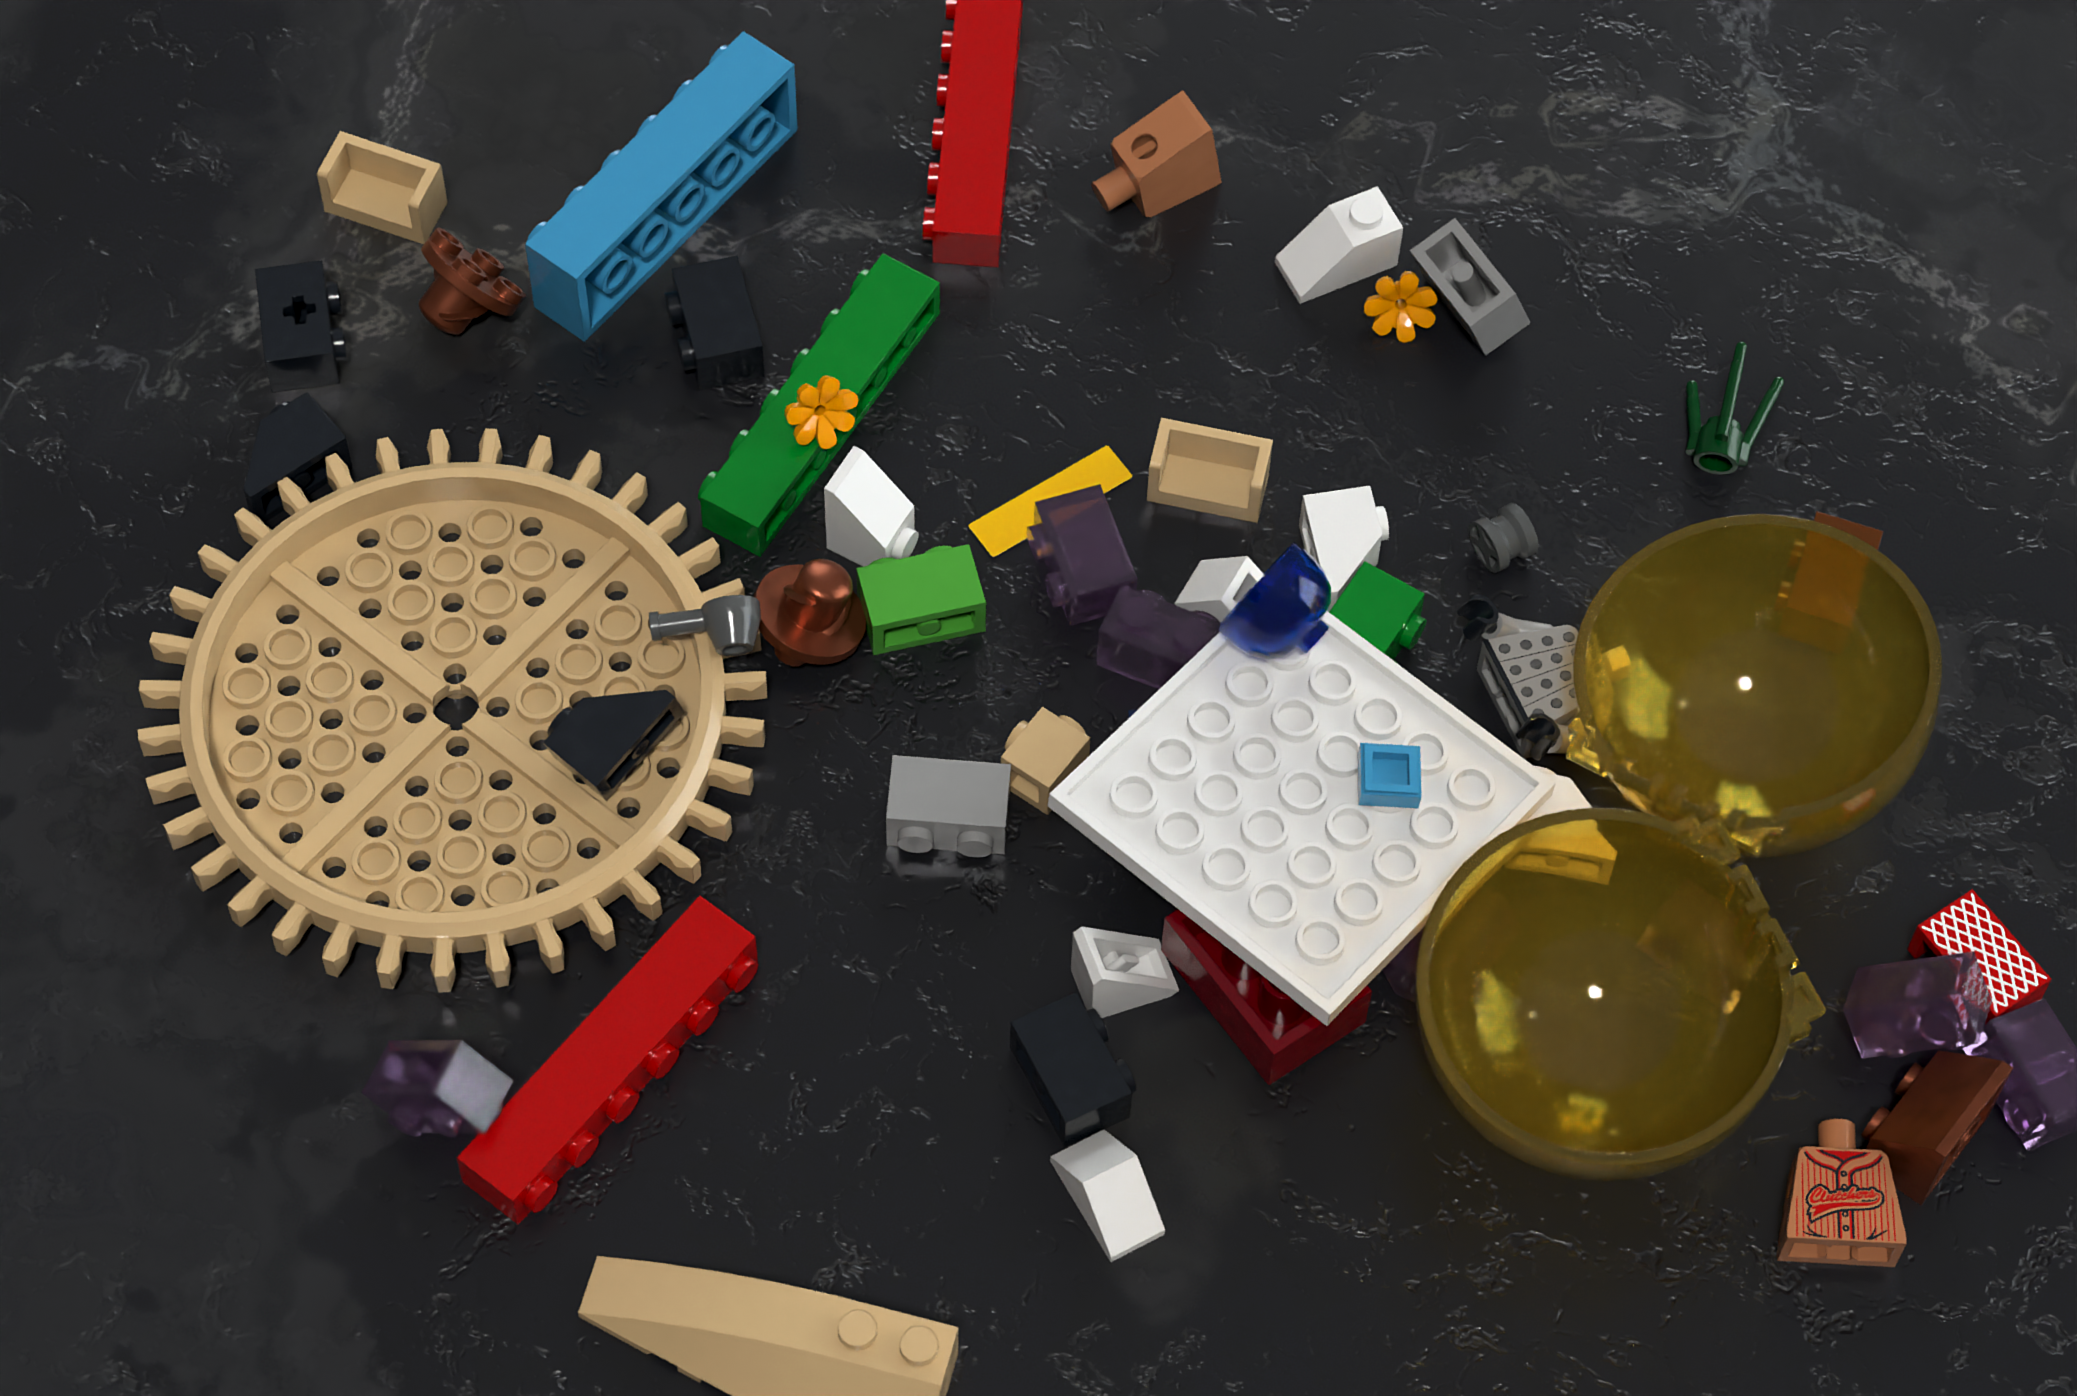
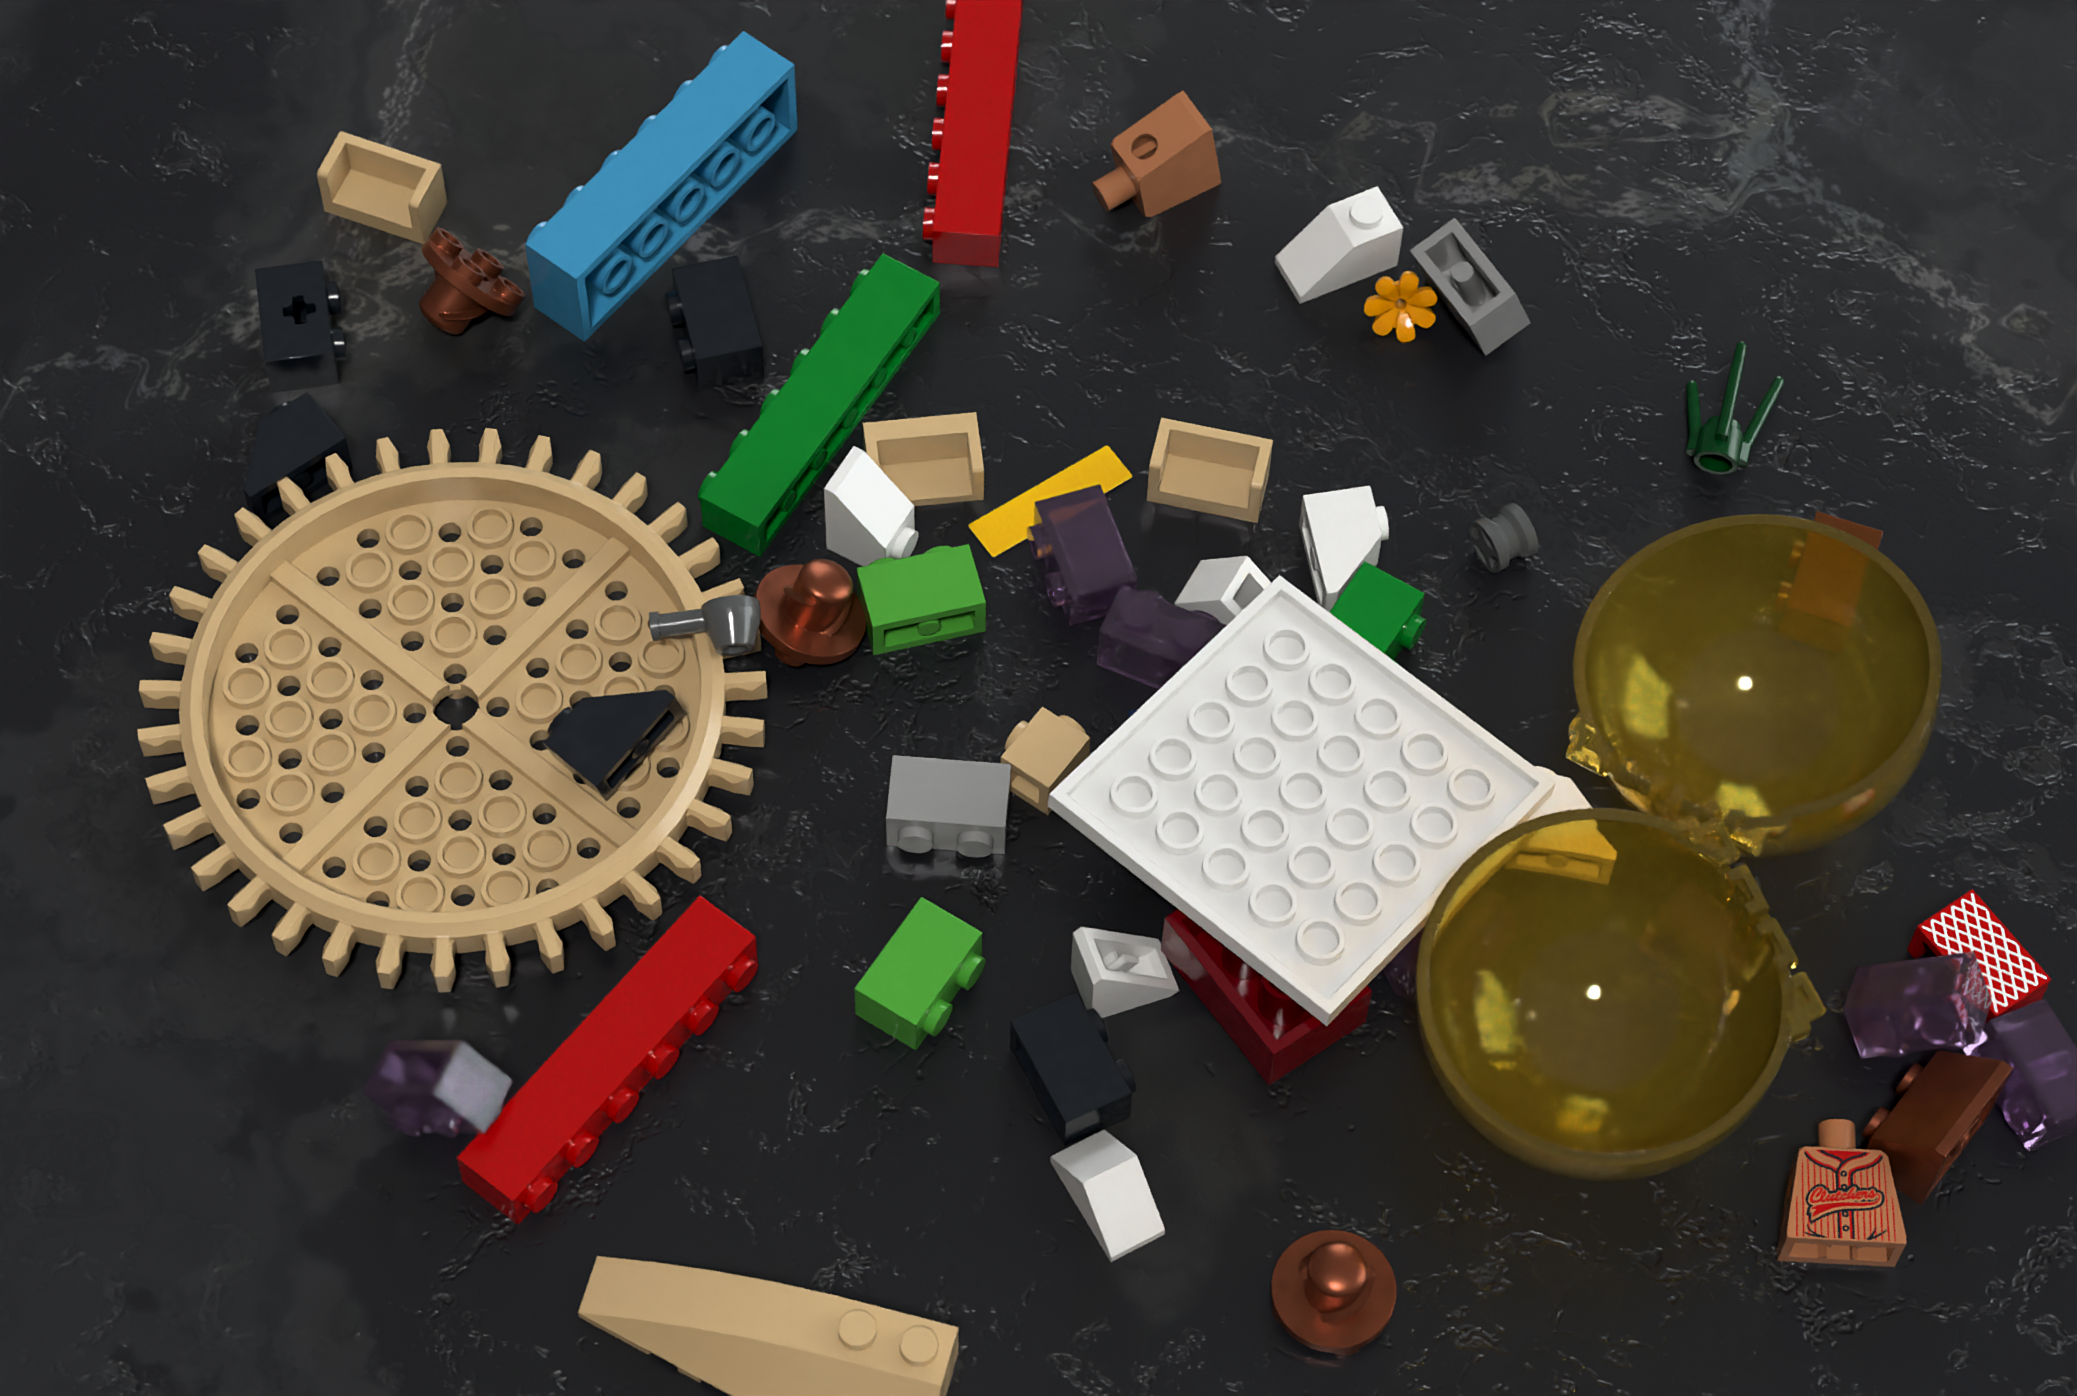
(821, 411): light orange plant -> none
(920, 974): none -> bright green brick
(929, 457): none -> tan panel
(1281, 608): clear blue cylinder -> none
(1333, 1291): none -> copper plate
(1389, 775): dark azure tile -> none
(1526, 675): light grey torso -> none

